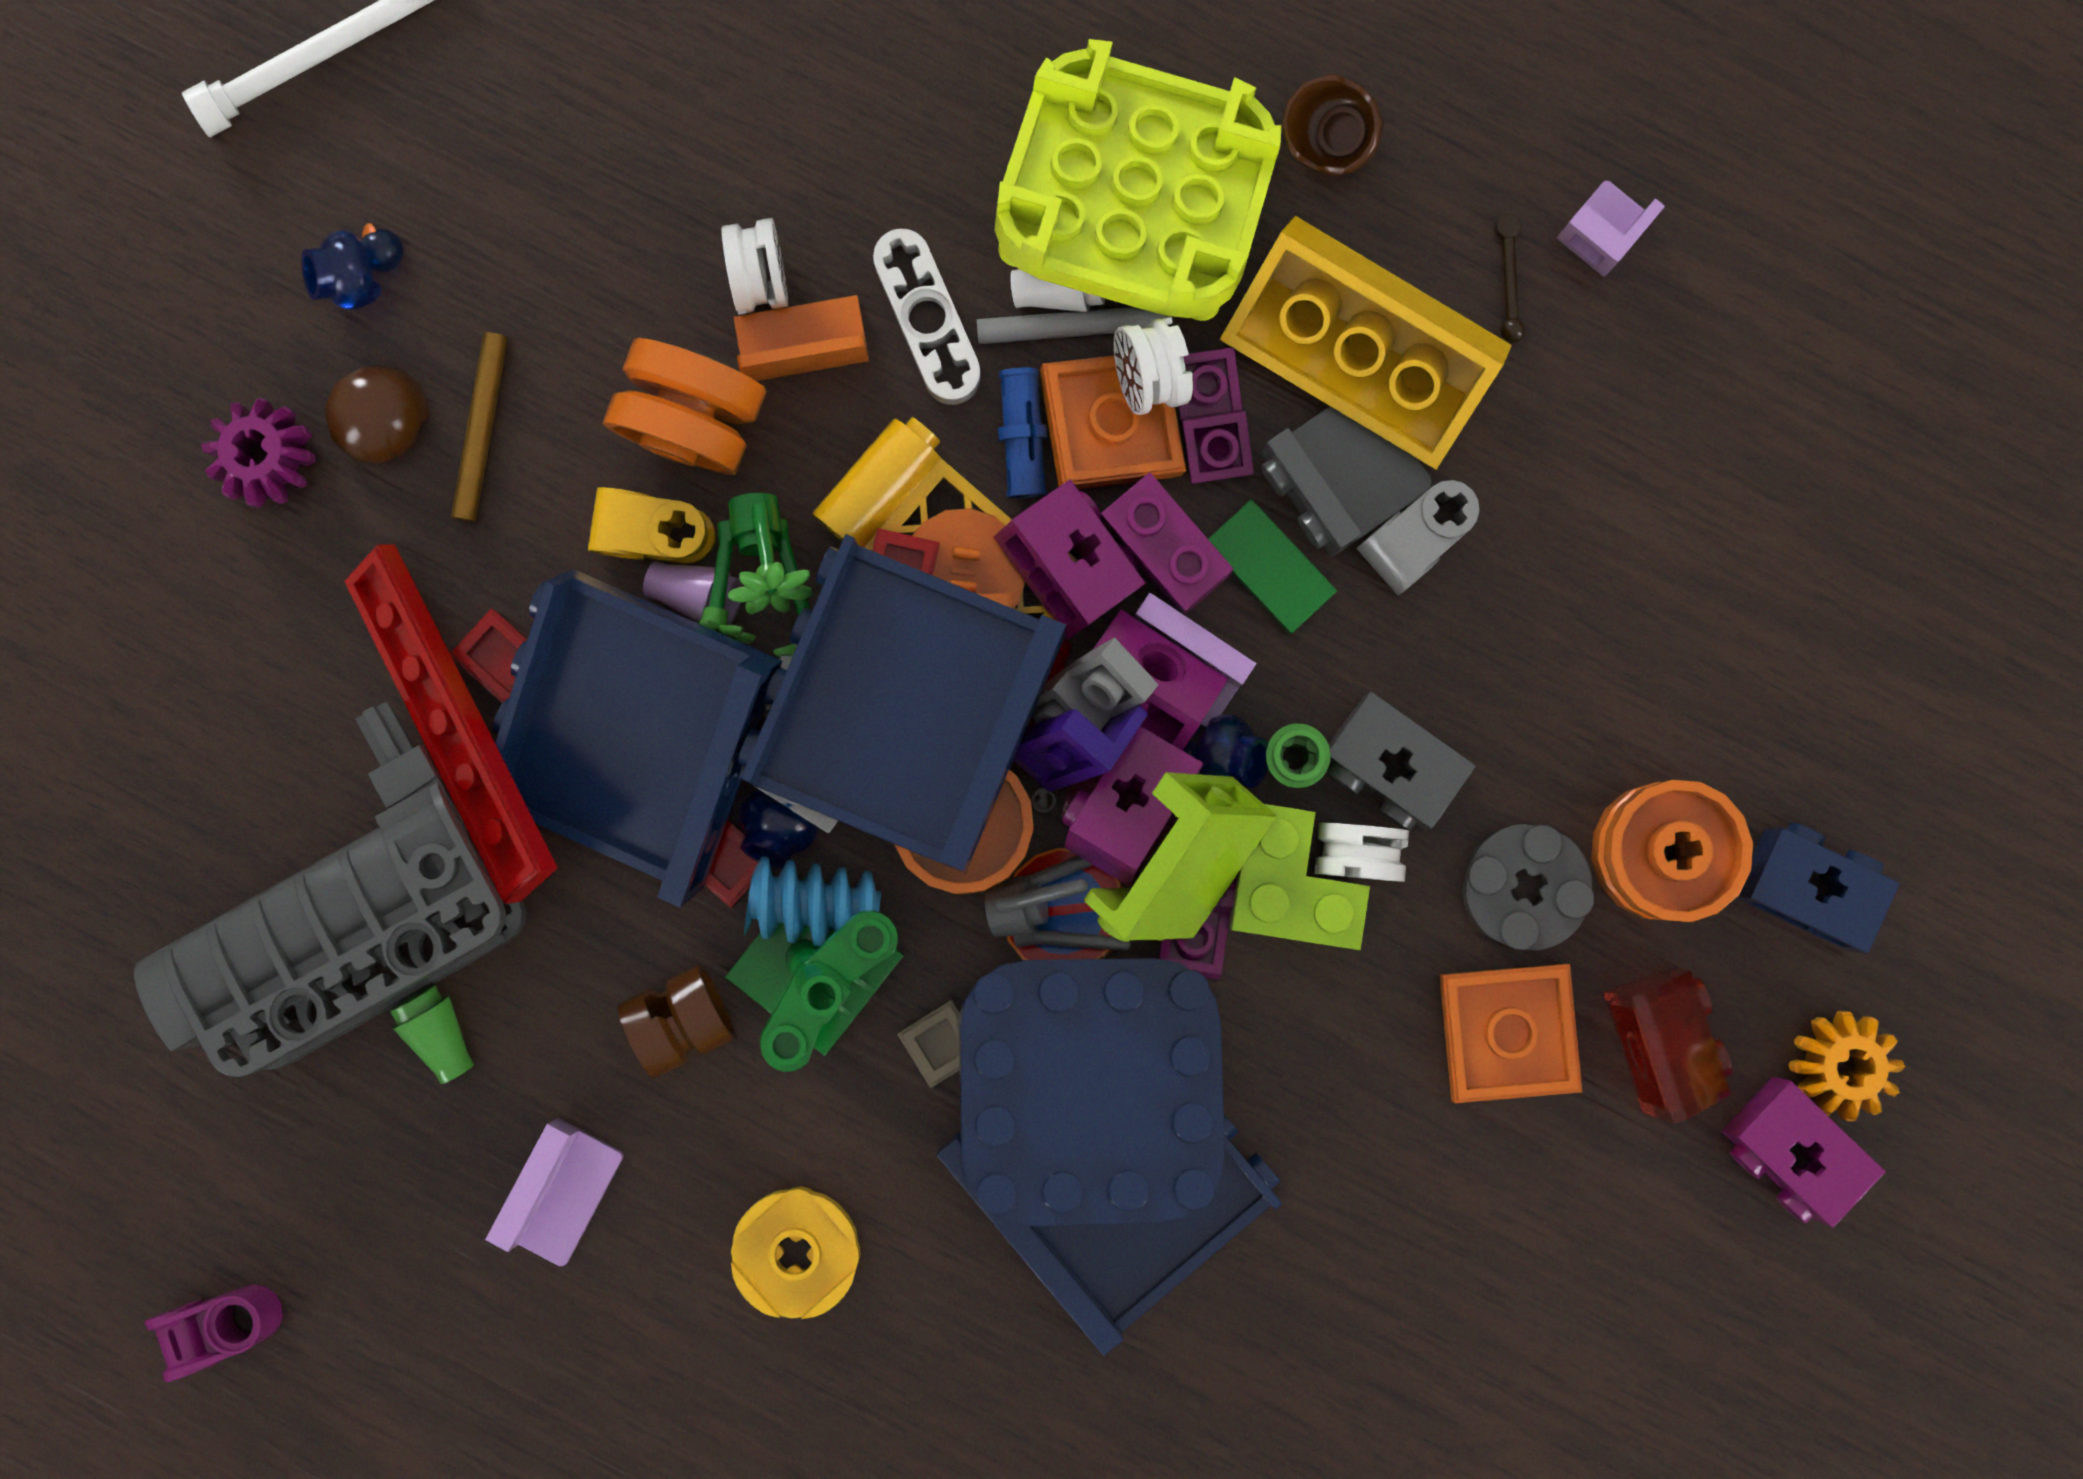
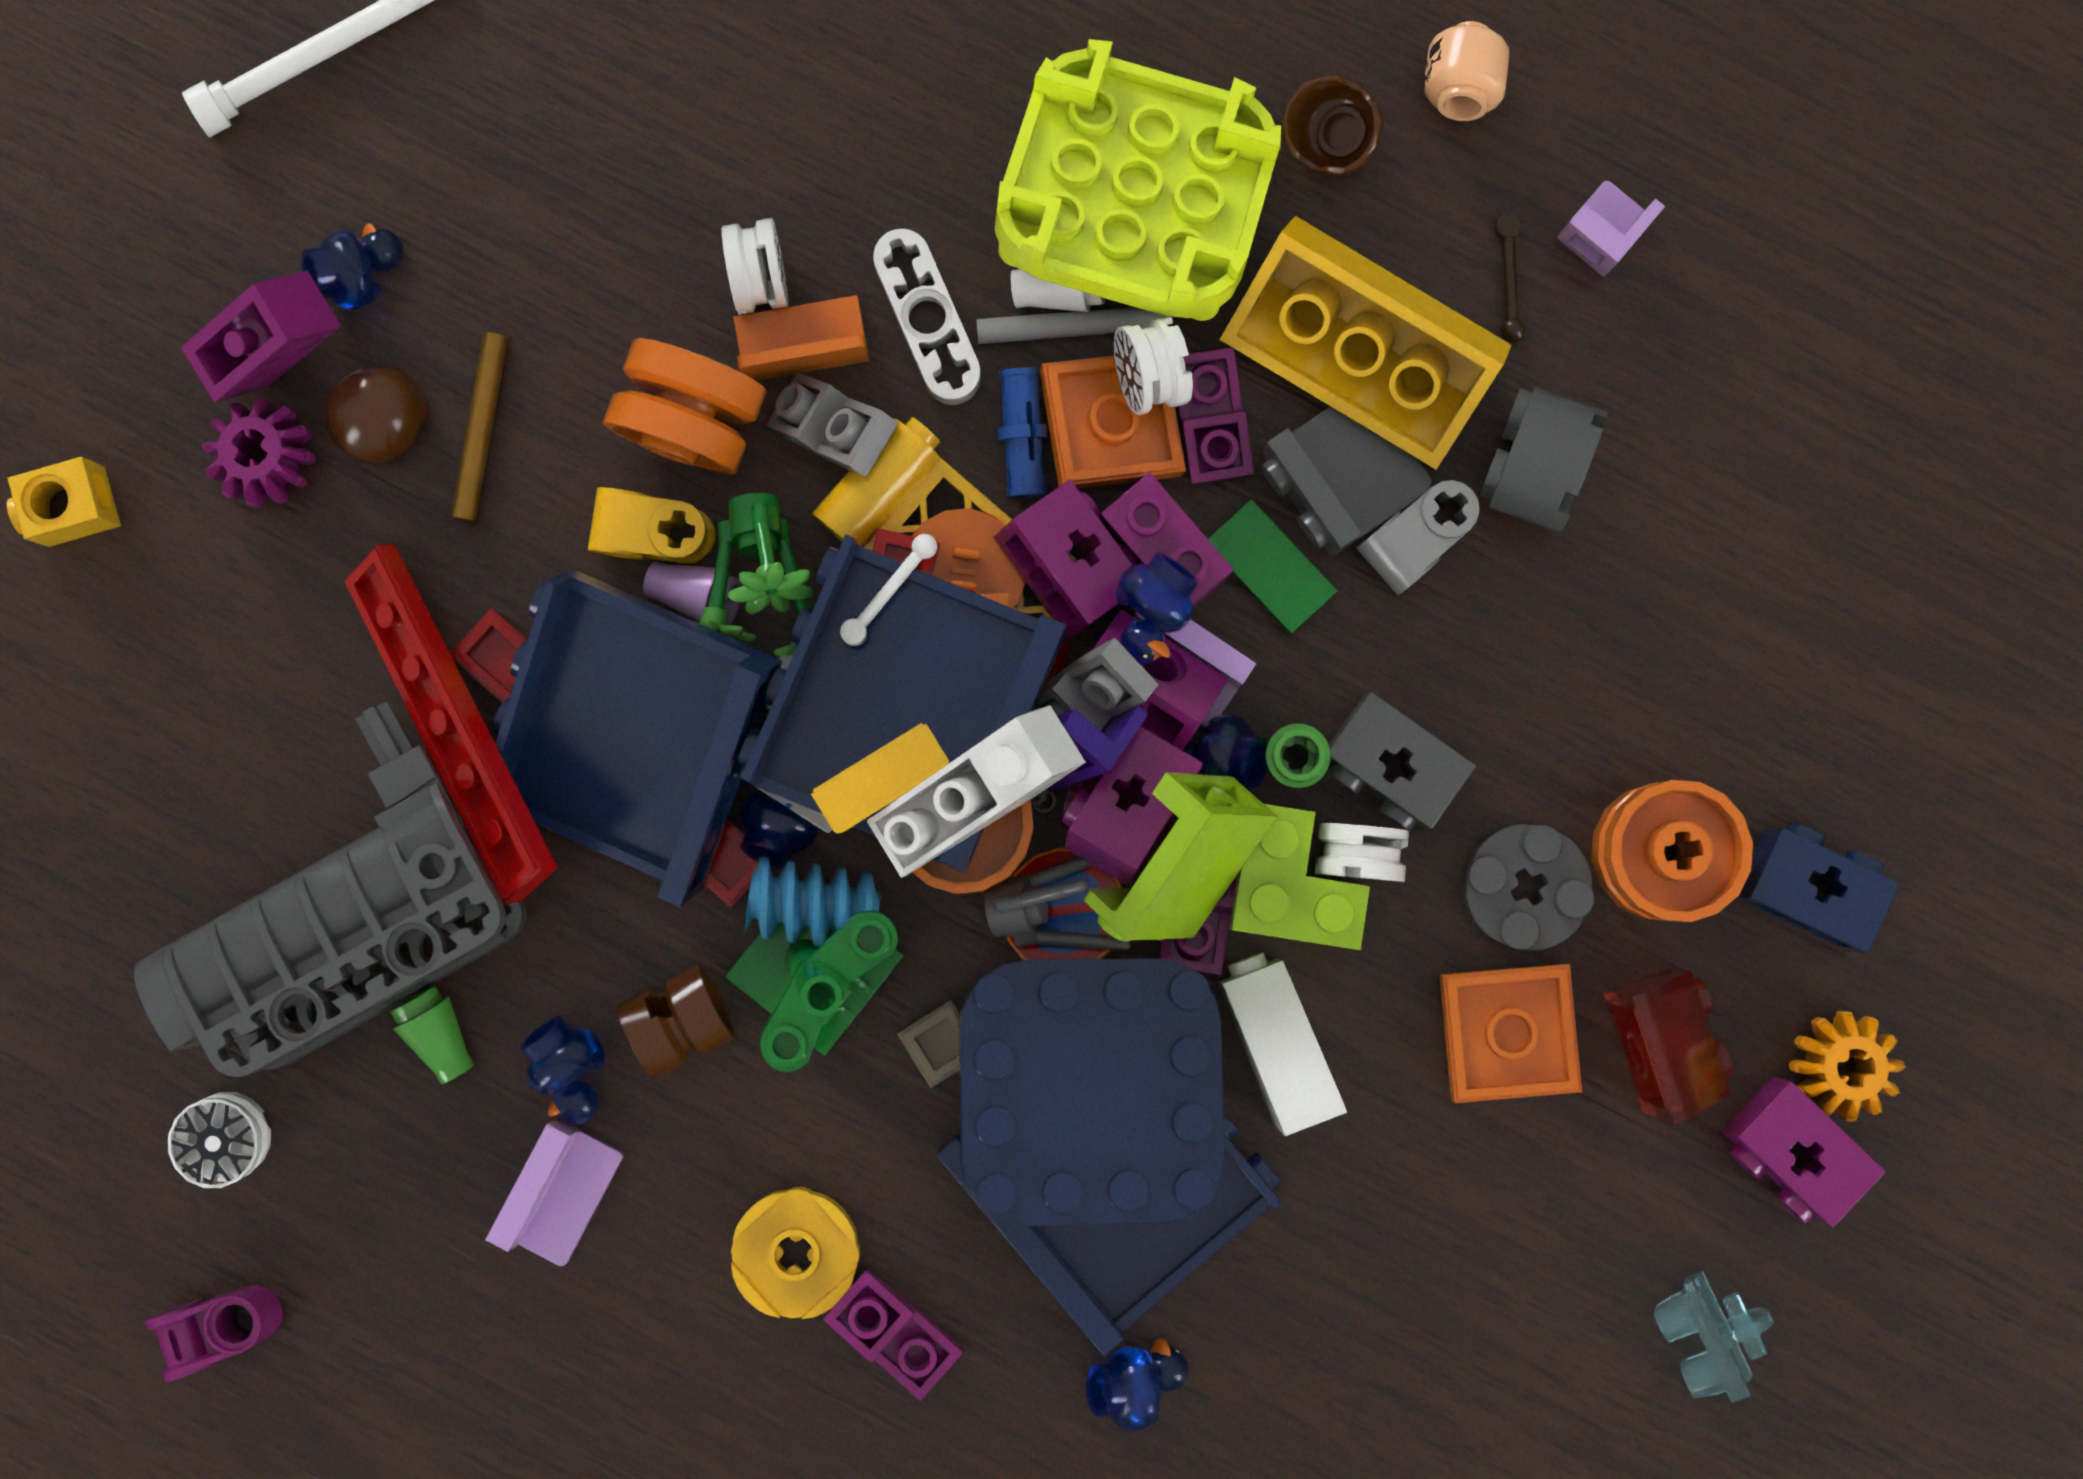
(89, 505): none -> yellow brick
(219, 1139): none -> white wheel
(260, 336): none -> magenta brick
(557, 1062): none -> clear blue animal
(831, 424): none -> light grey slope
(854, 630): none -> white hinge
(879, 778): none -> yellow slope
(894, 1334): none -> magenta slope
(976, 789): none -> white slope
(1131, 1384): none -> clear blue animal
(1162, 597): none -> clear blue animal
(1280, 1045): none -> white slope
(1466, 71): none -> light nougat head
(1548, 457): none -> dark grey brick
(1722, 1364): none -> clear light blue hips

